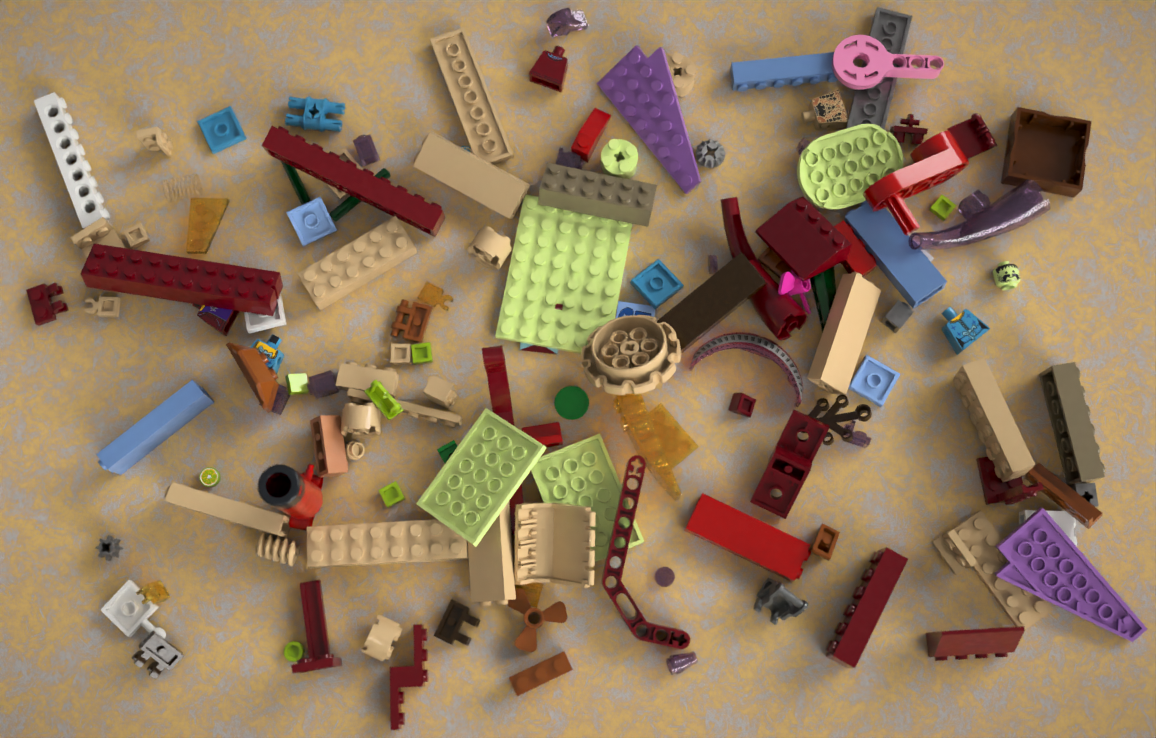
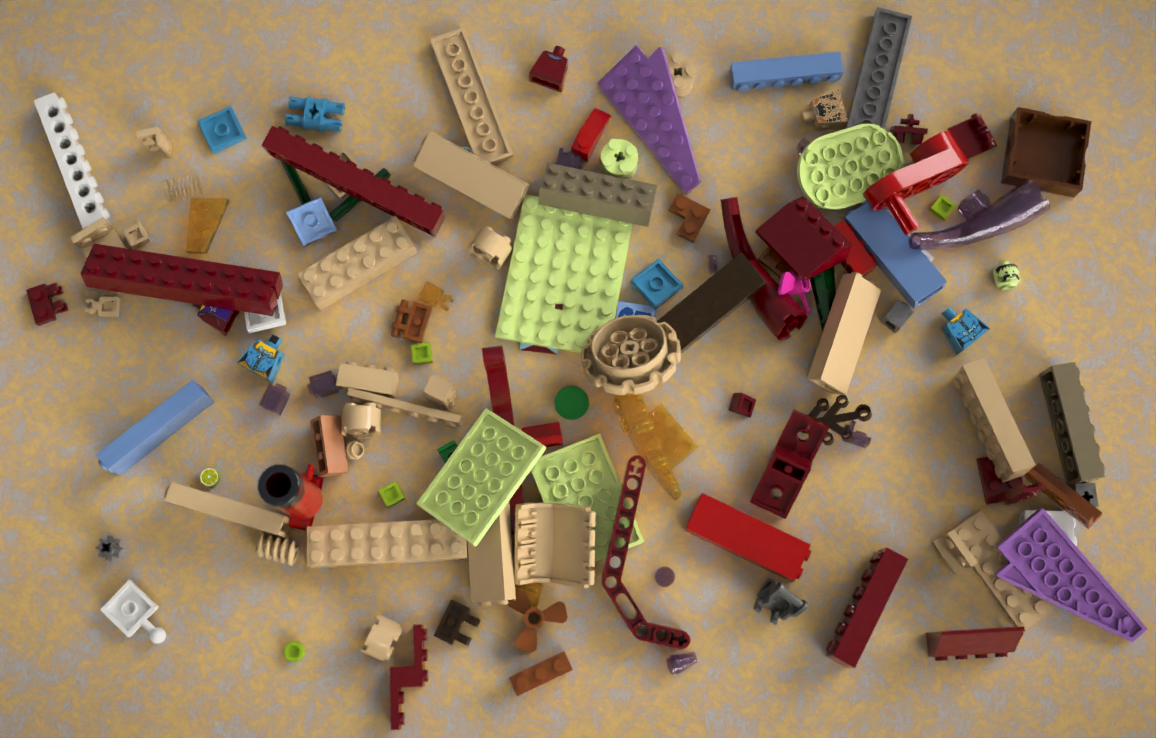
(154, 592): clear yellow plate -> none
(160, 650): plate -> none
(257, 373): dark orange wedge -> none
(297, 383): tile -> none
(316, 631): dark red bracket -> none
(366, 150): clear purple brick -> none
(383, 400): lime hinge -> none
(400, 353): tan plate -> none
(565, 20): brick -> none
(693, 215): none -> dark orange plate
(709, 161): light grey gear -> none
(756, 345): windscreen -> none
(824, 542): dark orange slope -> none
(873, 381): light blue tile -> none
(879, 62): bright pink beam -> none

